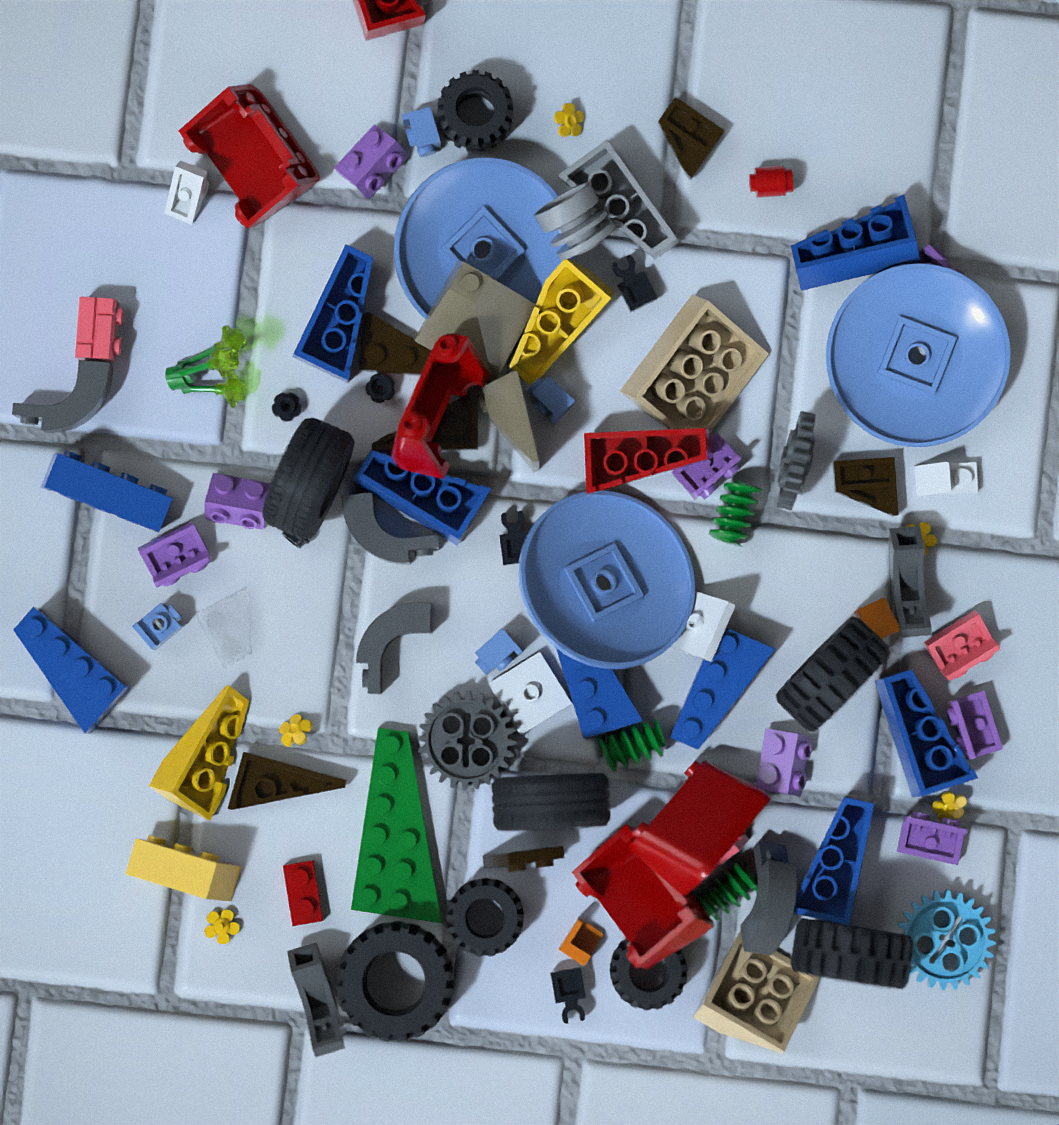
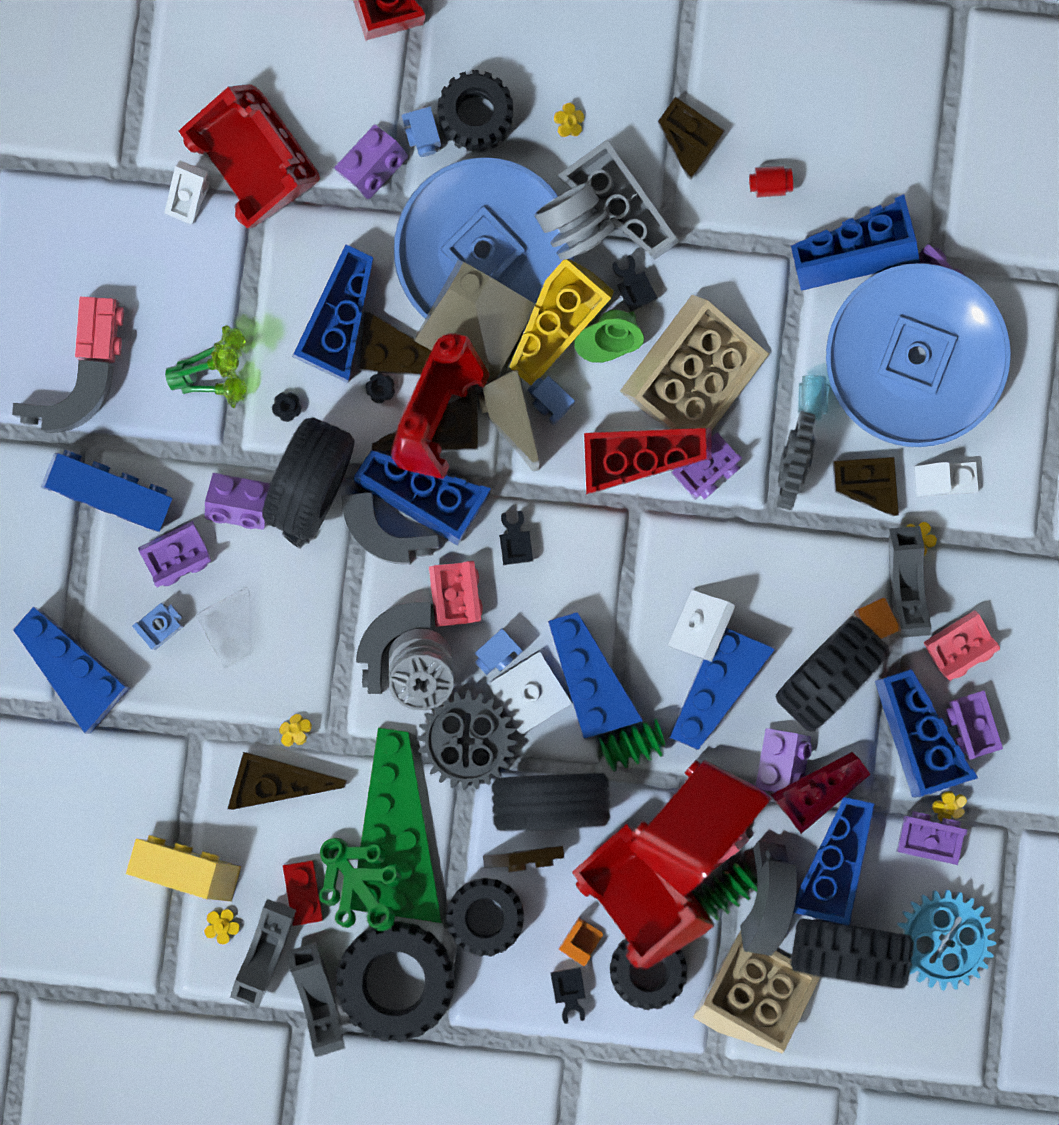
(197, 765): yellow wedge -> none
(263, 953): none -> dark grey arch
(354, 882): none -> green plant
(420, 669): none -> light grey wheel
(455, 594): none -> coral bracket
(610, 337): none -> bright green piece
(637, 554): medium blue dish -> none
(734, 512): green piece -> none
(813, 395): none -> clear light blue brick
(820, 791): none -> dark red wing

